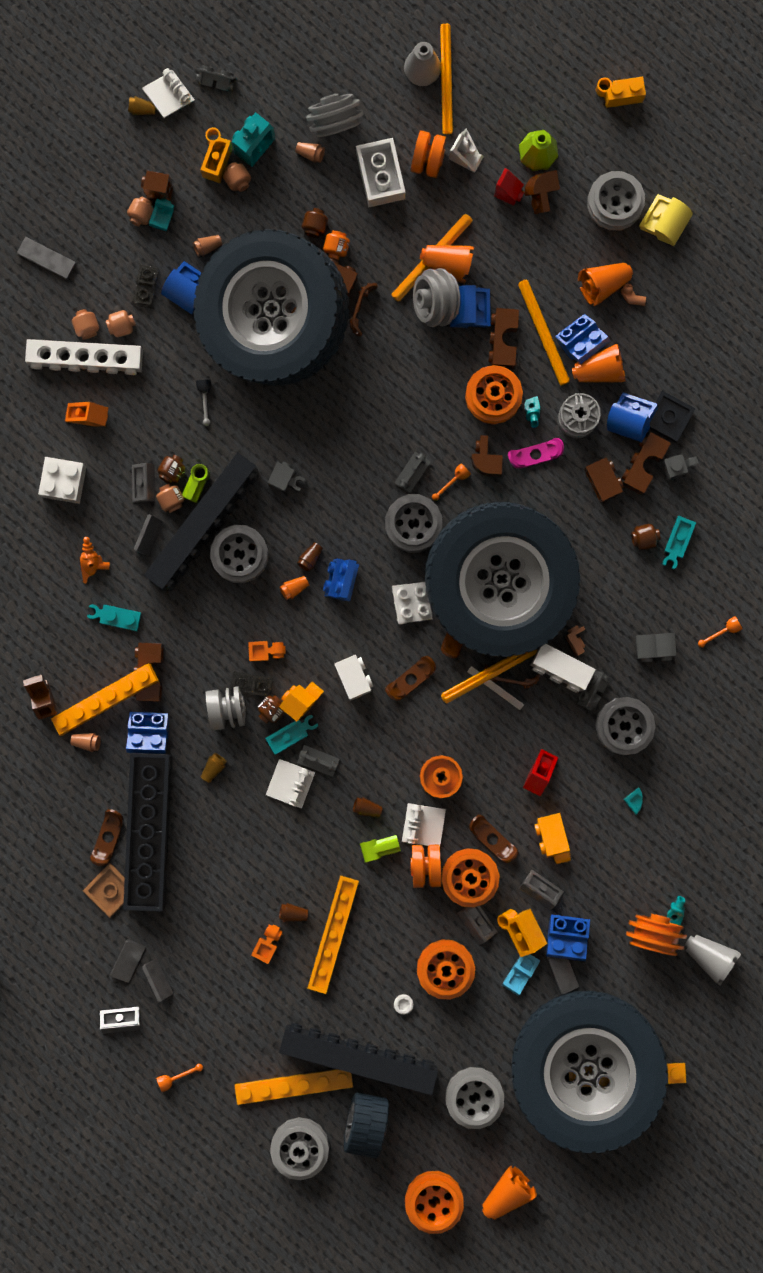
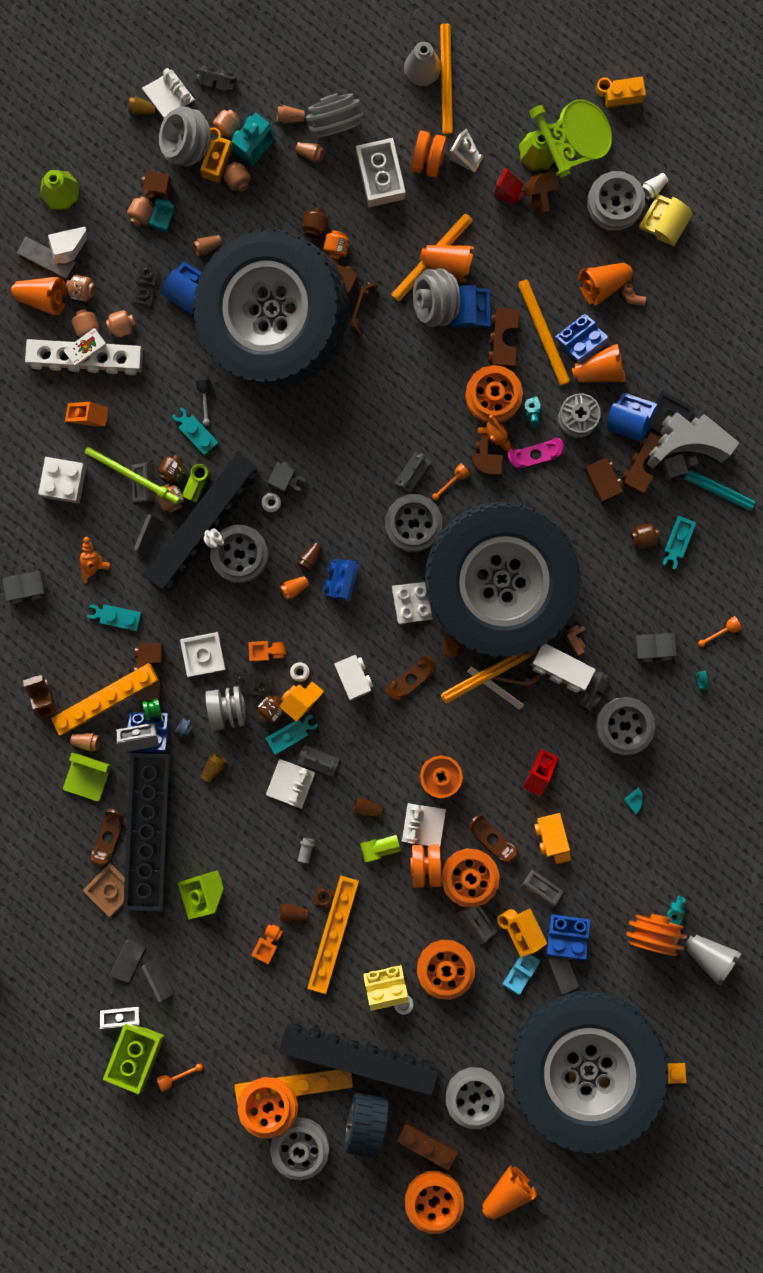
(24, 586): none -> dark grey brick
(41, 294): none -> orange cone
(59, 189): none -> lime cone
(67, 244): none -> white slope
(80, 288): none -> nougat head
(85, 347): none -> white tile
(86, 777): none -> lime bracket
(133, 1058): none -> lime slope
(137, 737): none -> flat silver slope
(151, 709): none -> green wheel
(161, 492): none -> lime bar
(183, 727): none -> sand blue plate
(184, 136): none -> light grey wheel
(196, 432): none -> teal plate
(201, 894): none -> lime slope
(202, 654): none -> white plate
(213, 538): none -> white plate
(227, 123): none -> nougat head
(248, 1101): none -> orange wheel
(269, 496): none -> white plate
(289, 115): none -> nougat cone
(293, 672): none -> white plate
(306, 849): none -> light grey pin
(327, 901): none -> reddish brown plate
(386, 988): none -> light yellow brick
(427, 1146): none -> reddish brown arch
(496, 433): none -> orange piece
(583, 131): none -> lime piece
(654, 186): none -> white cone
(698, 436): none -> light grey arch
(702, 680): none -> teal tile
(720, 490): none -> teal axle

